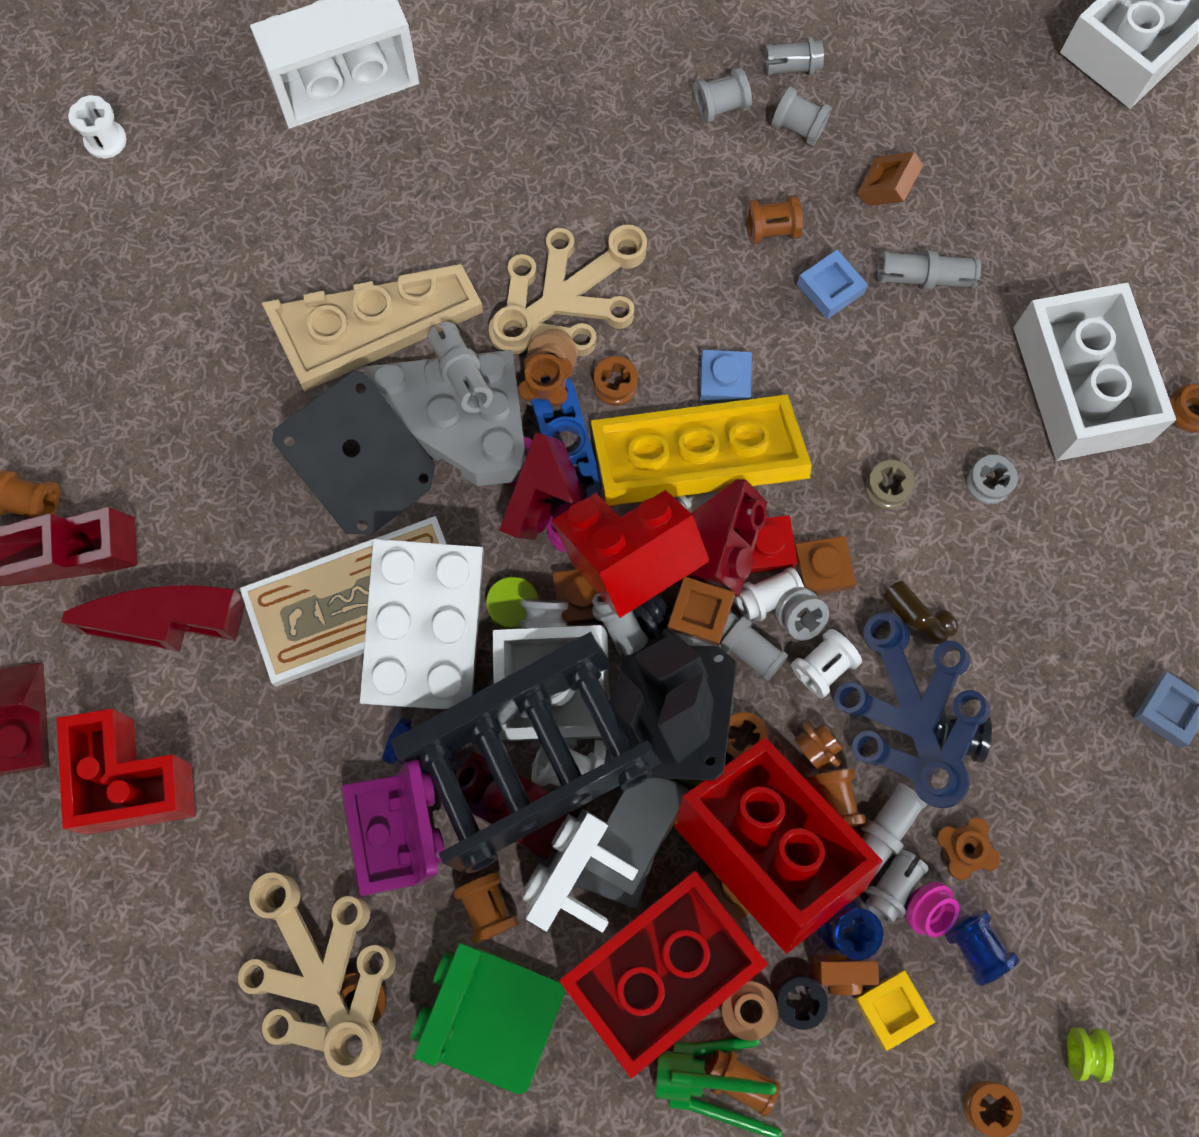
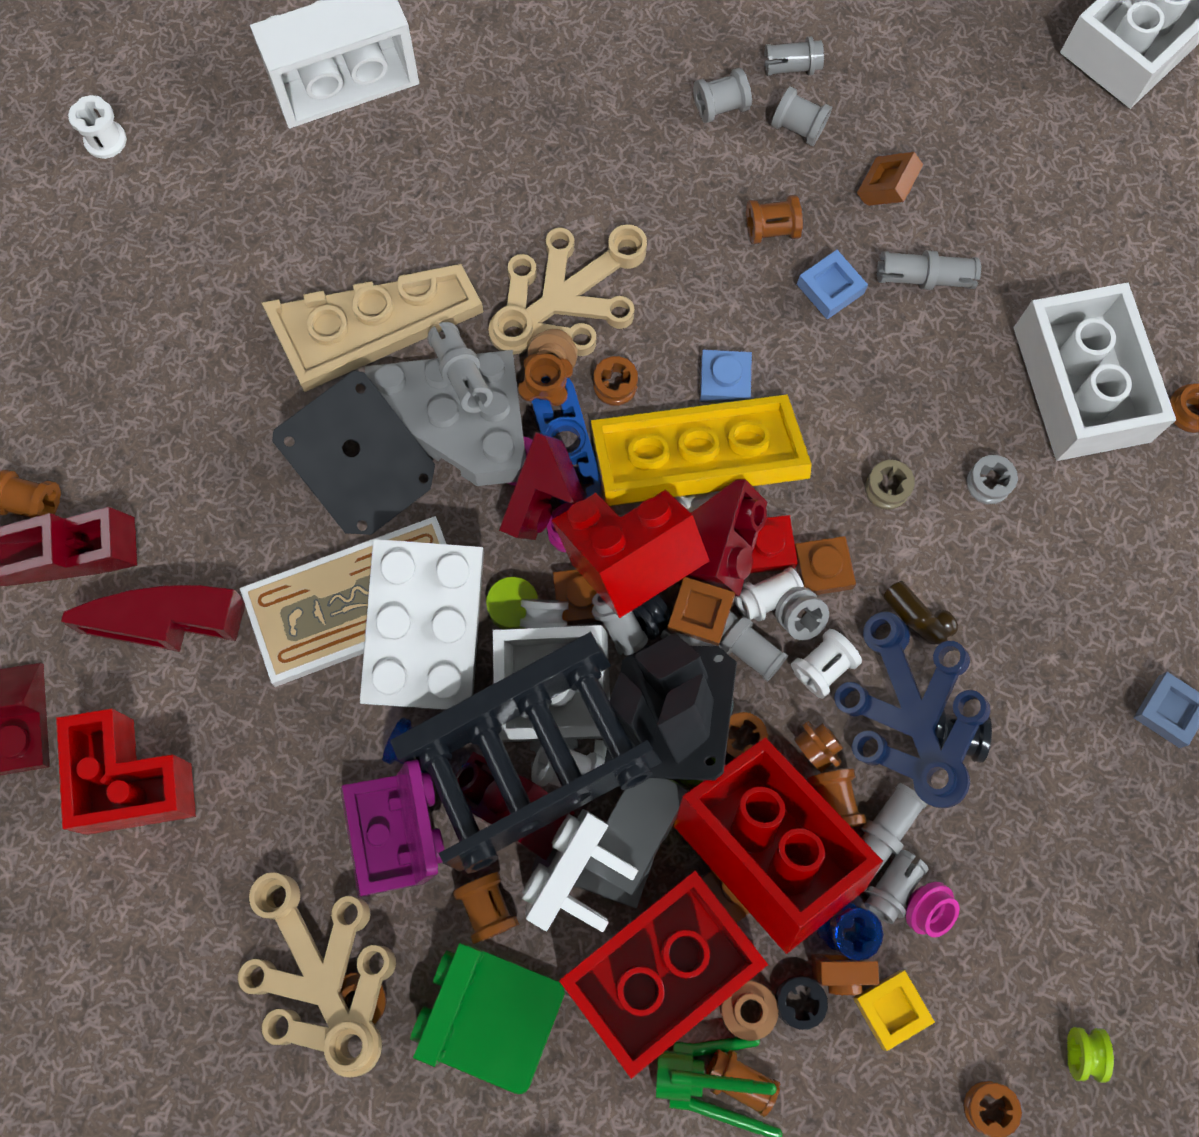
(953, 845): dark orange plate -> none
(982, 948): clear blue bush -> none

